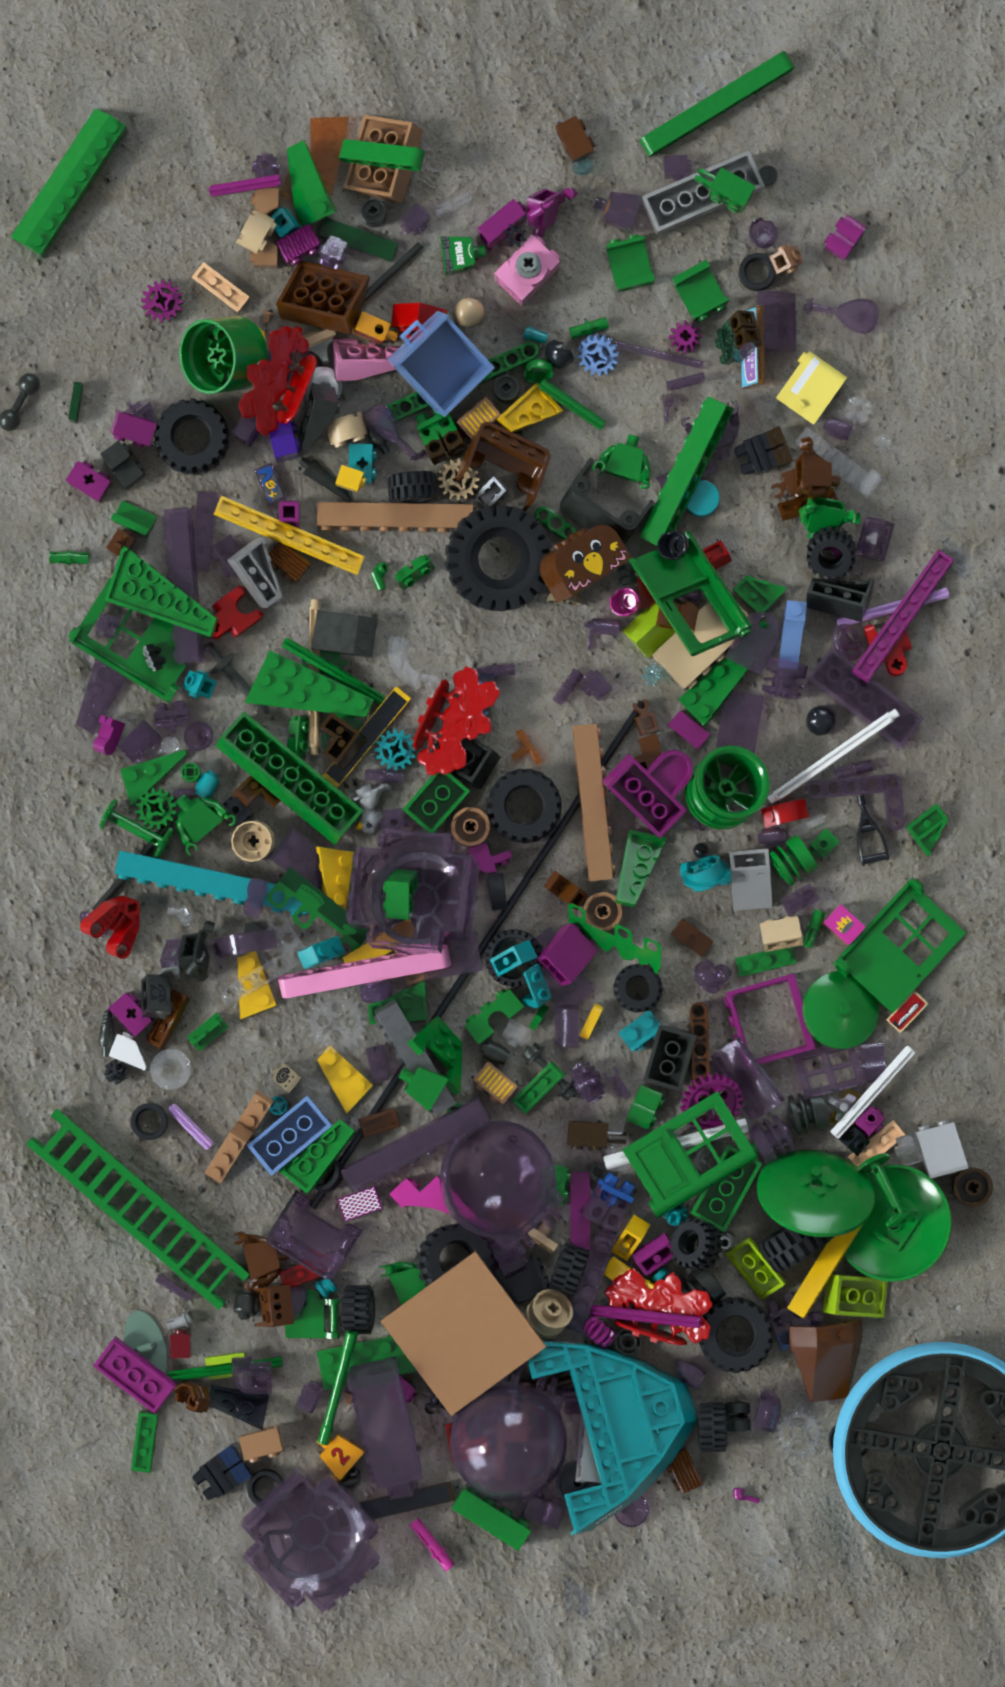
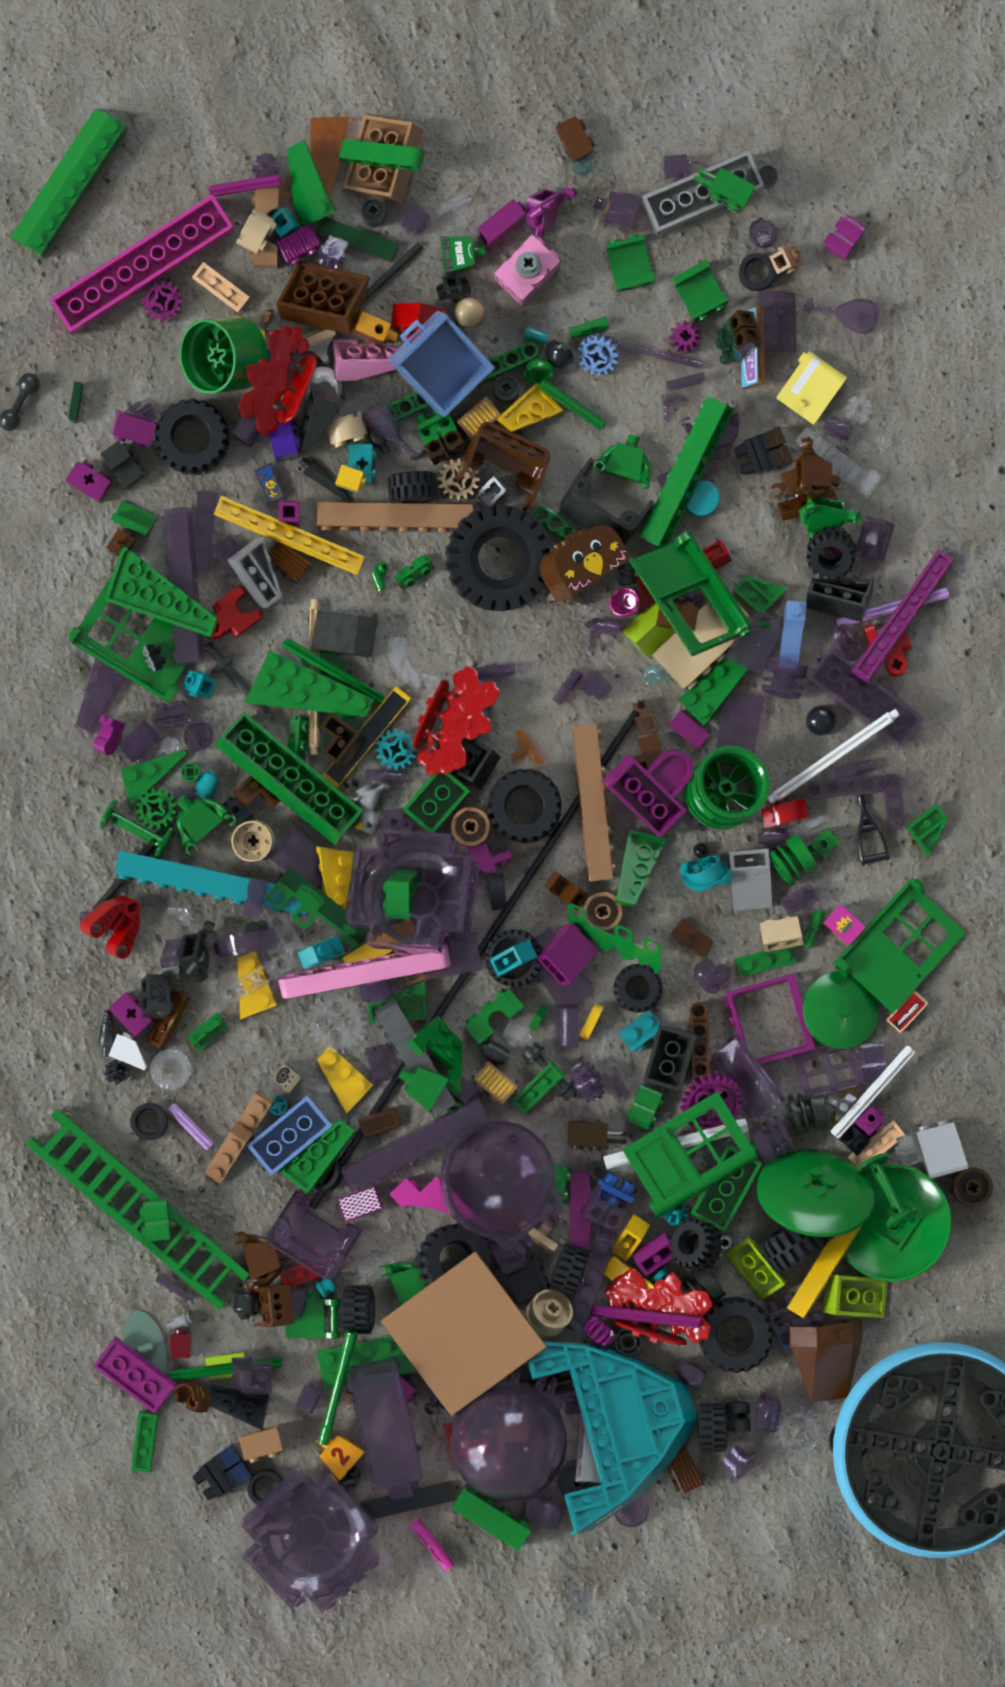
(68, 557): green pin -> none
(106, 624): clear purple hinge -> none
(142, 265): none -> dark pink brick
(156, 1221): none -> green brick
(453, 290): none -> pearl dark grey piece
(468, 1091): none -> brick
(519, 237): black gear -> none
(538, 988): teal bracket -> none
(673, 545): black hair -> none
(717, 103): green beam -> none
(738, 1462): none -> clear purple piece
(738, 1493): magenta hand -> none

